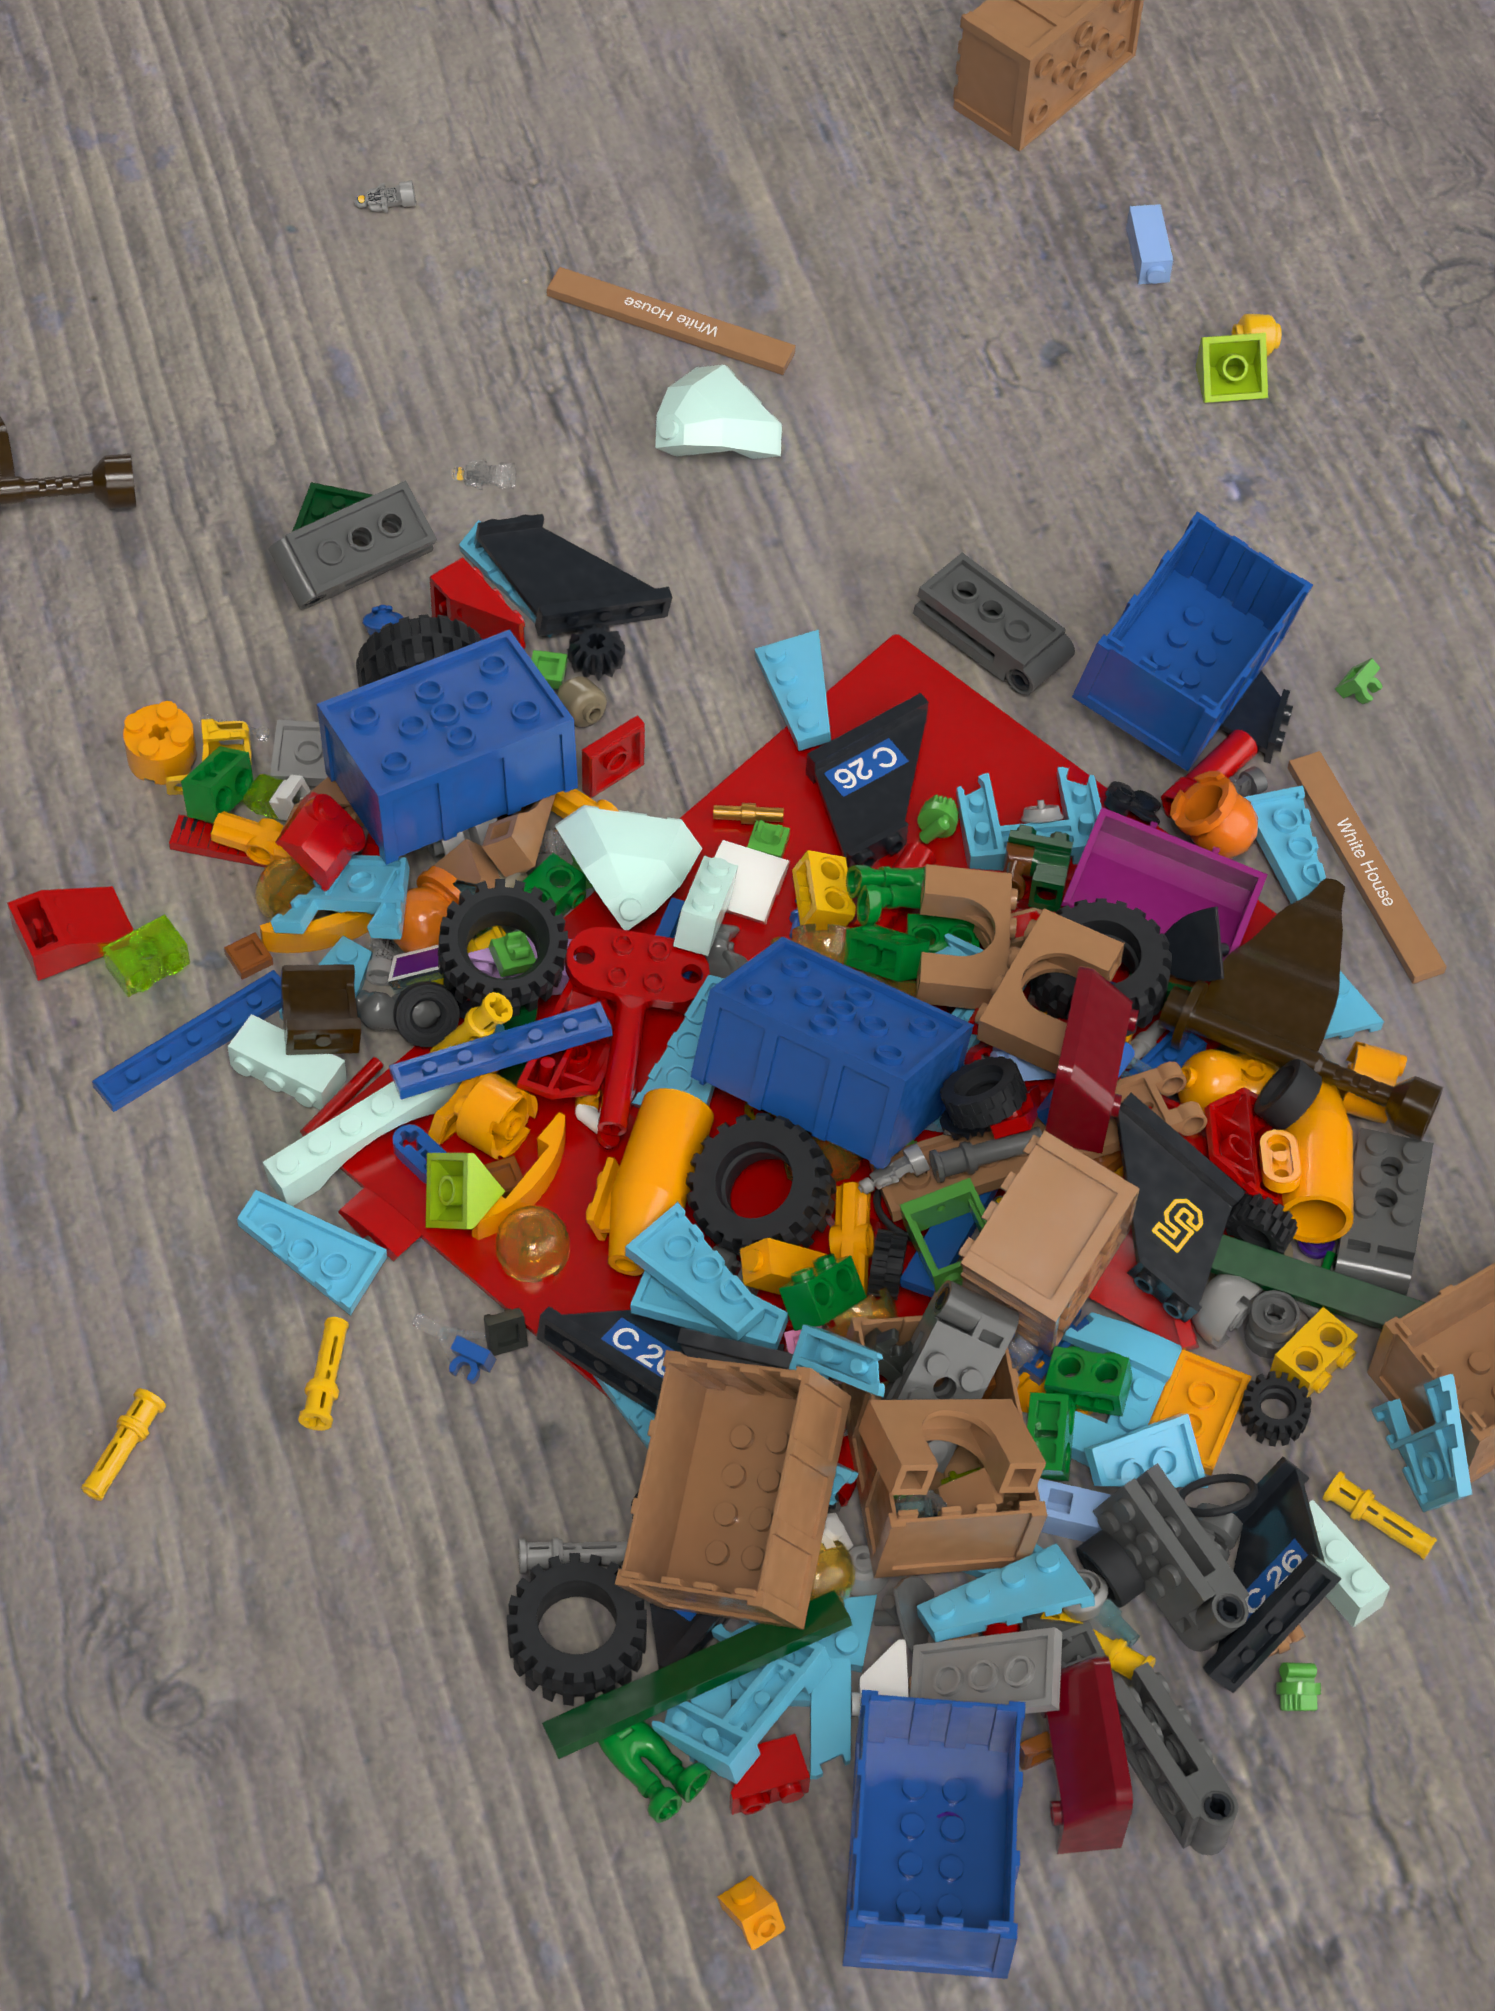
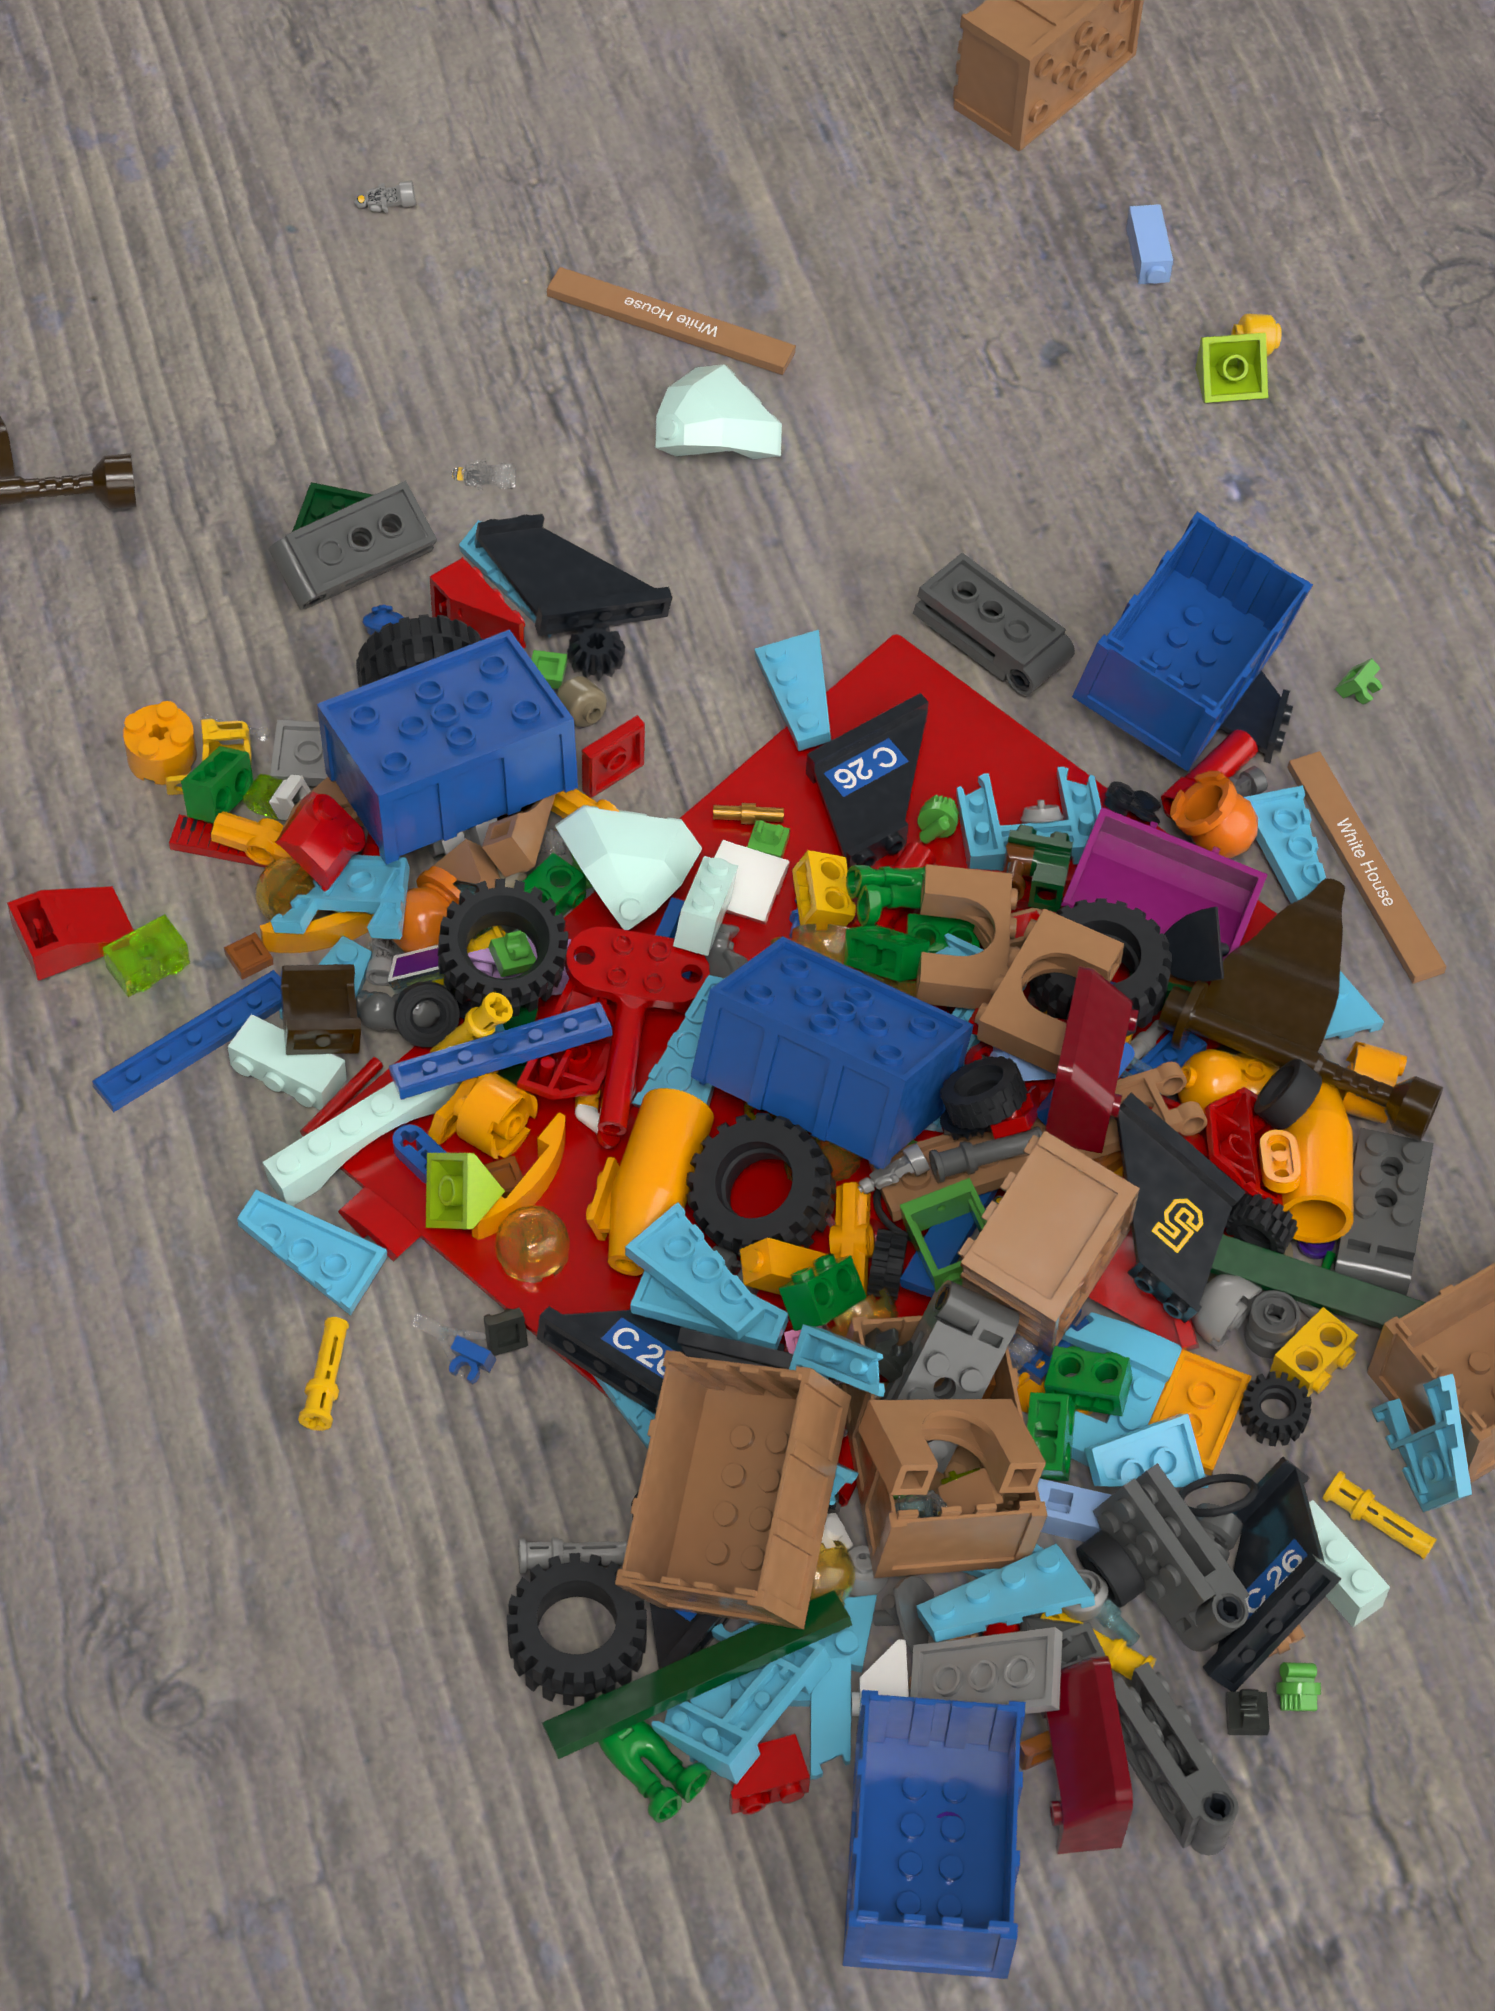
(131, 1429): yellow pin -> none
(753, 1911): light orange bracket -> none
(1247, 1712): none -> pearl dark grey tile

